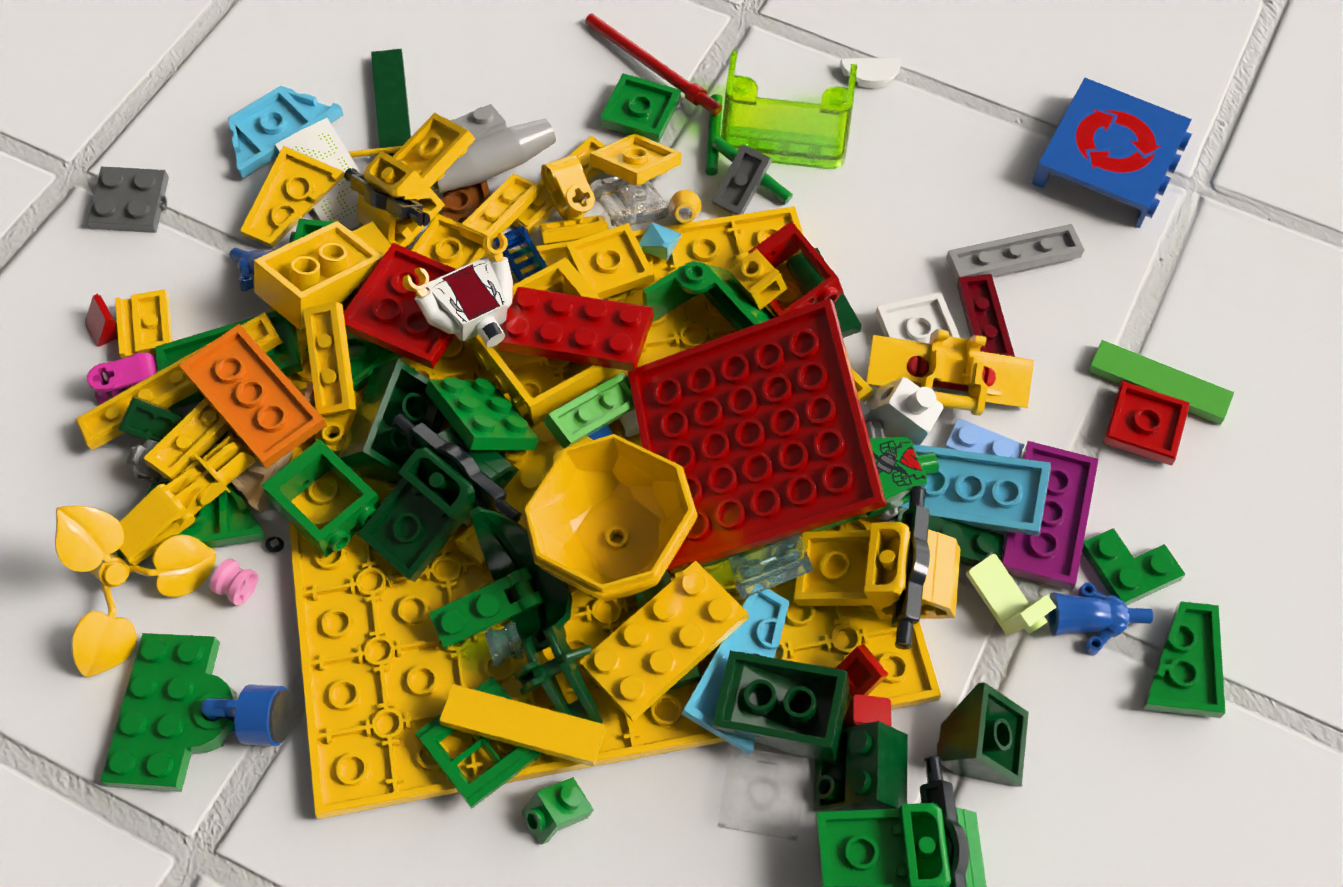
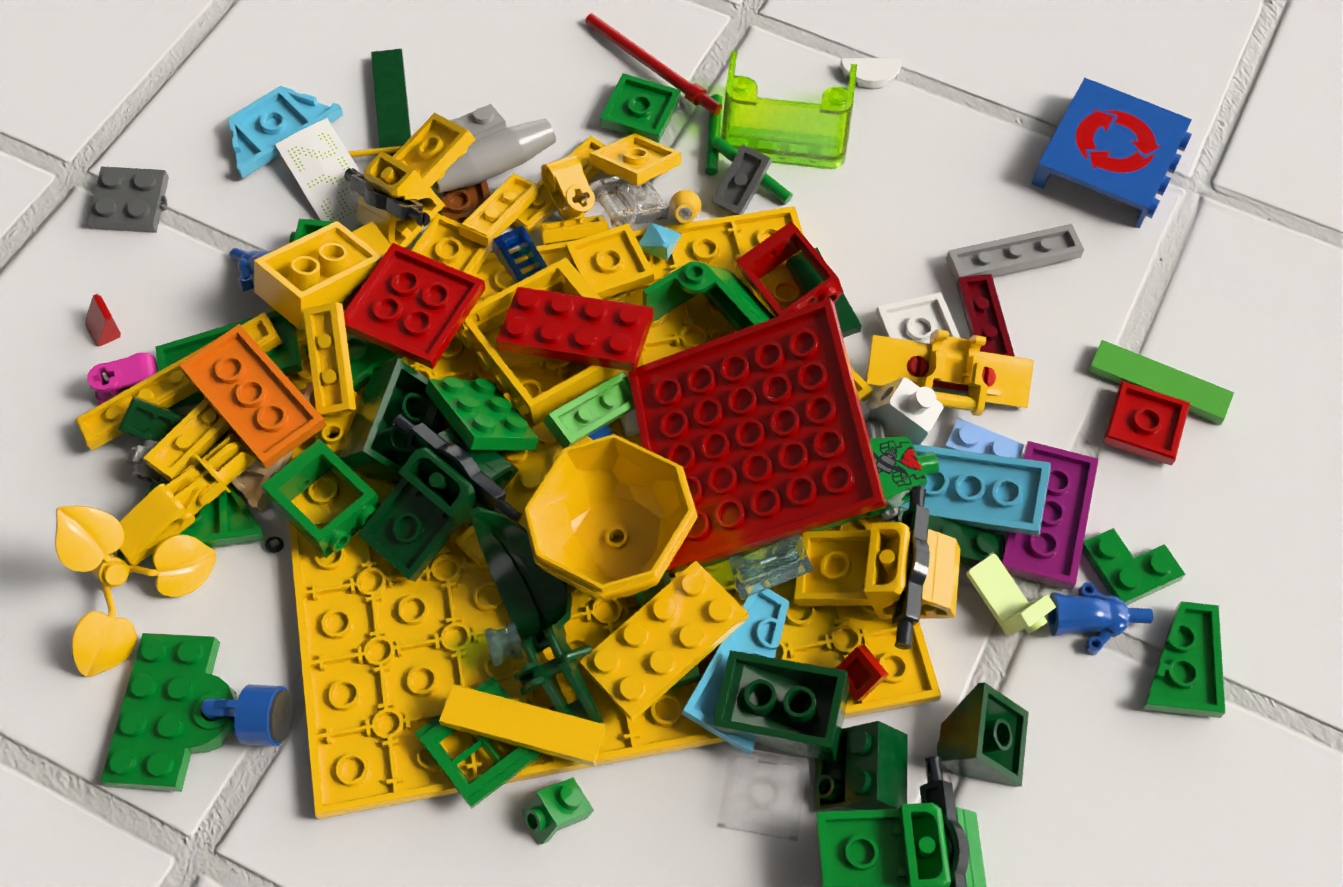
(143, 322): yellow plate -> none
(233, 581): bright pink wheel -> none
(288, 195): yellow wing -> none
(470, 298): torso -> none
(484, 608): green plate -> none
(757, 278): yellow brick -> none
(867, 709): red slope -> none

